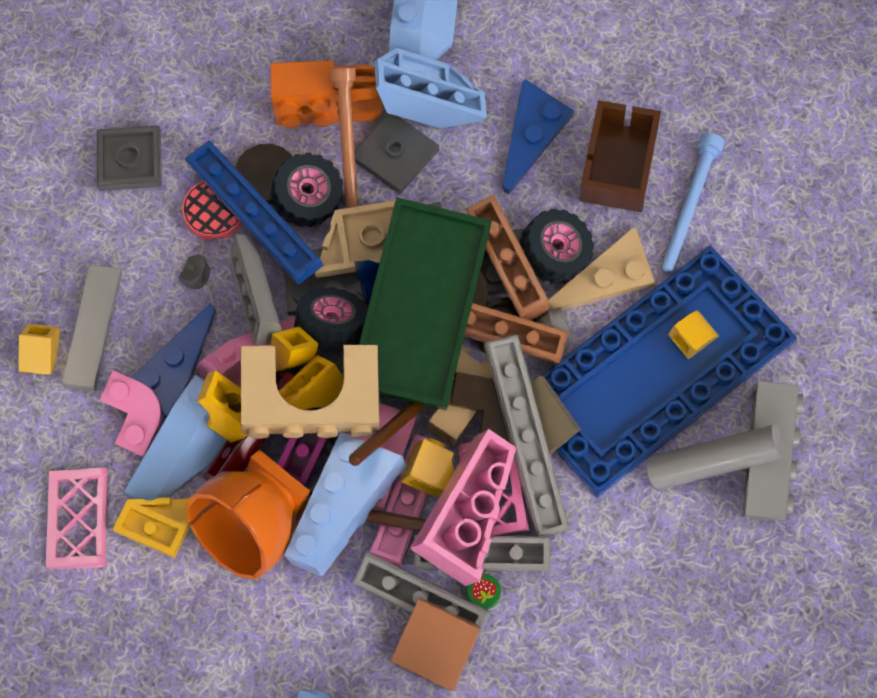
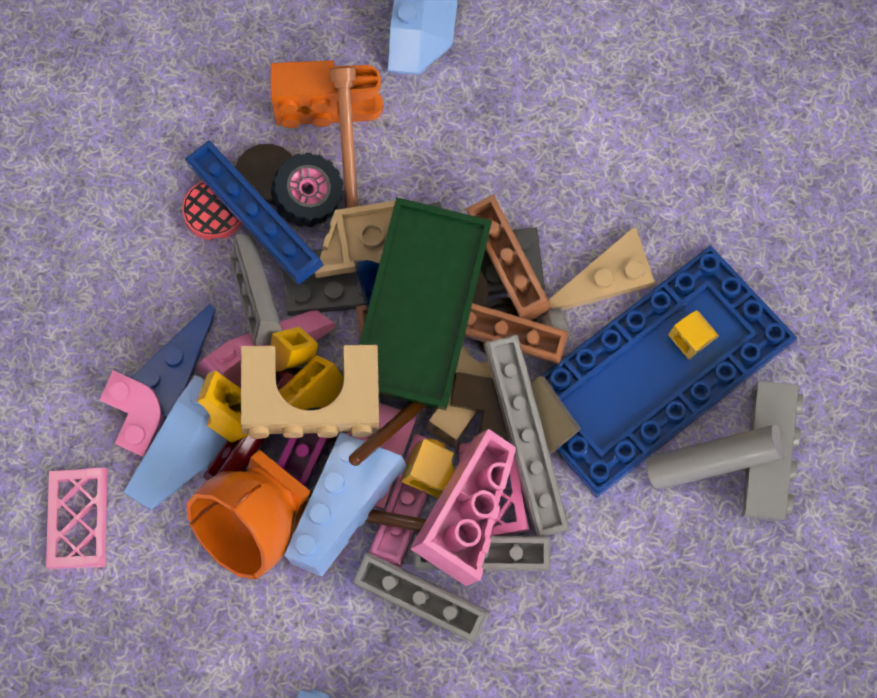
(38, 348): yellow brick -> none
(92, 327): light grey tile -> none
(129, 158): dark grey plate -> none
(155, 523): yellow wing -> none
(195, 272): dark grey piece -> none
(331, 317): black wheel -> none
(395, 152): dark grey plate -> none
(427, 90): light blue wedge -> none
(436, 644): nougat tile -> none
(484, 592): tile -> none
(535, 127): blue wing -> none
(560, 230): black wheel -> none
(619, 157): reddish brown piece -> none
(709, 148): light blue piece -> none

